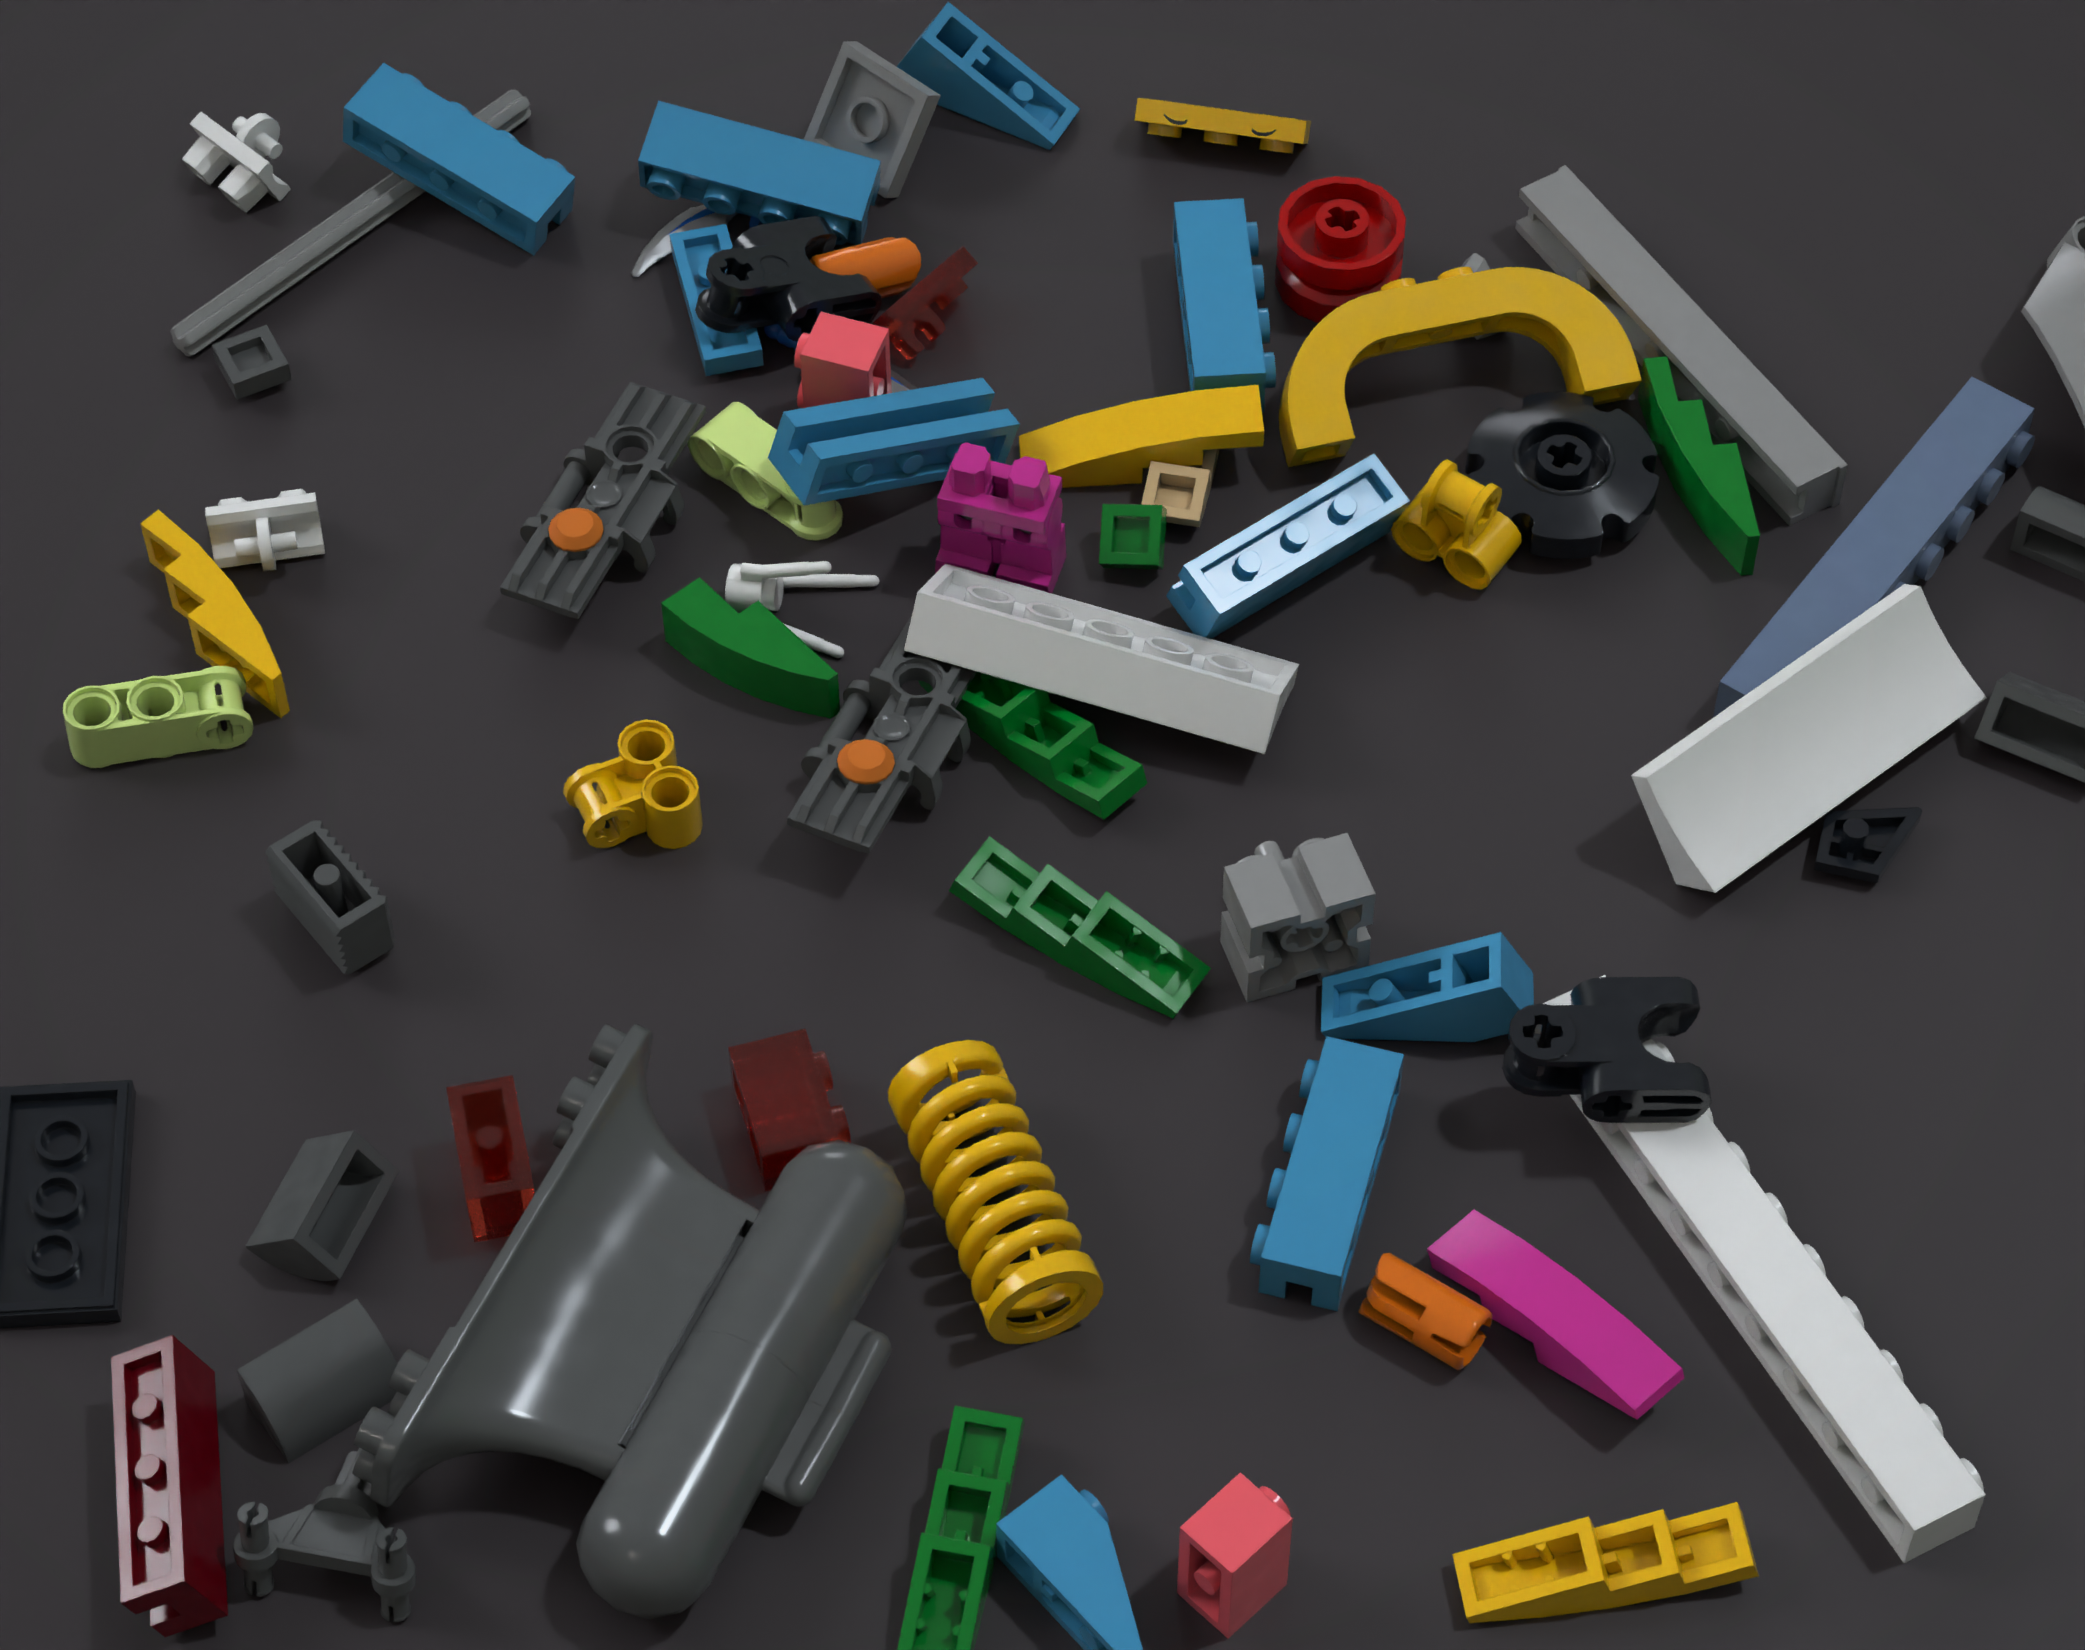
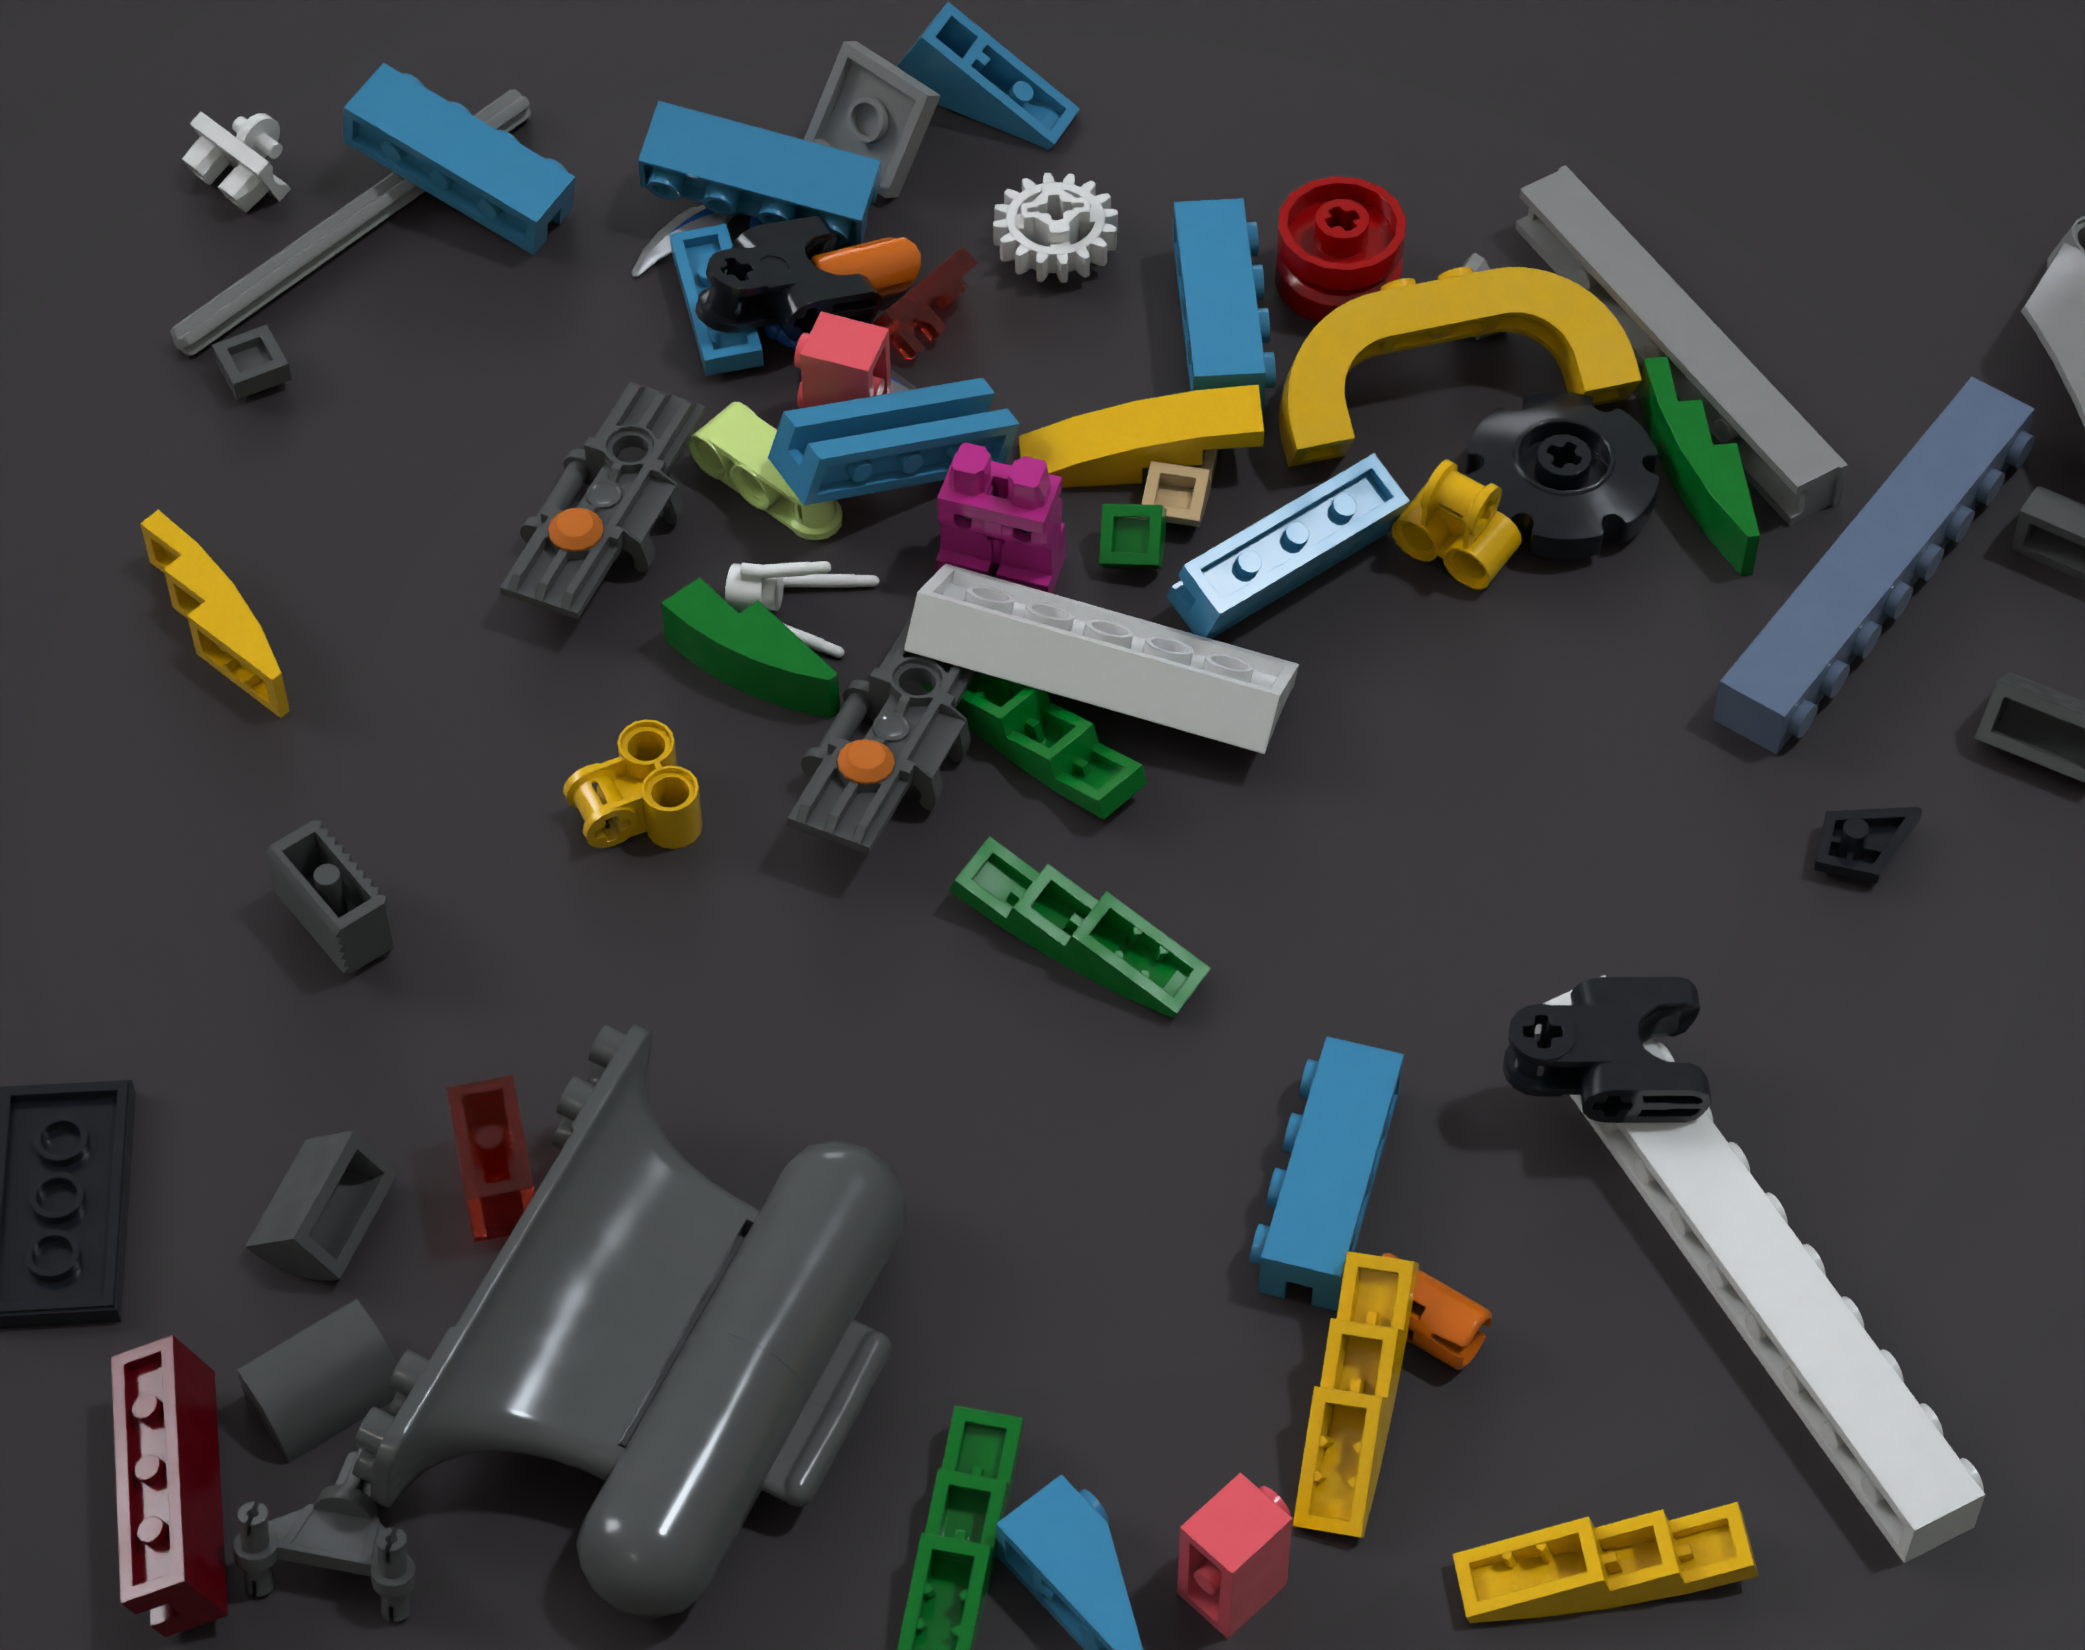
(156, 717): yellowish green piece -> none
(265, 529): white hips -> none
(784, 1099): clear red brick -> none
(960, 1198): yellow piece -> none
(1055, 227): none -> white gear
(1222, 125): yellow plate -> none
(1296, 915): light grey brick -> none
(1355, 1395): none -> yellow slope
(1433, 995): dark azure slope -> none
(1561, 1316): dark pink slope -> none
(1804, 741): white arch -> none

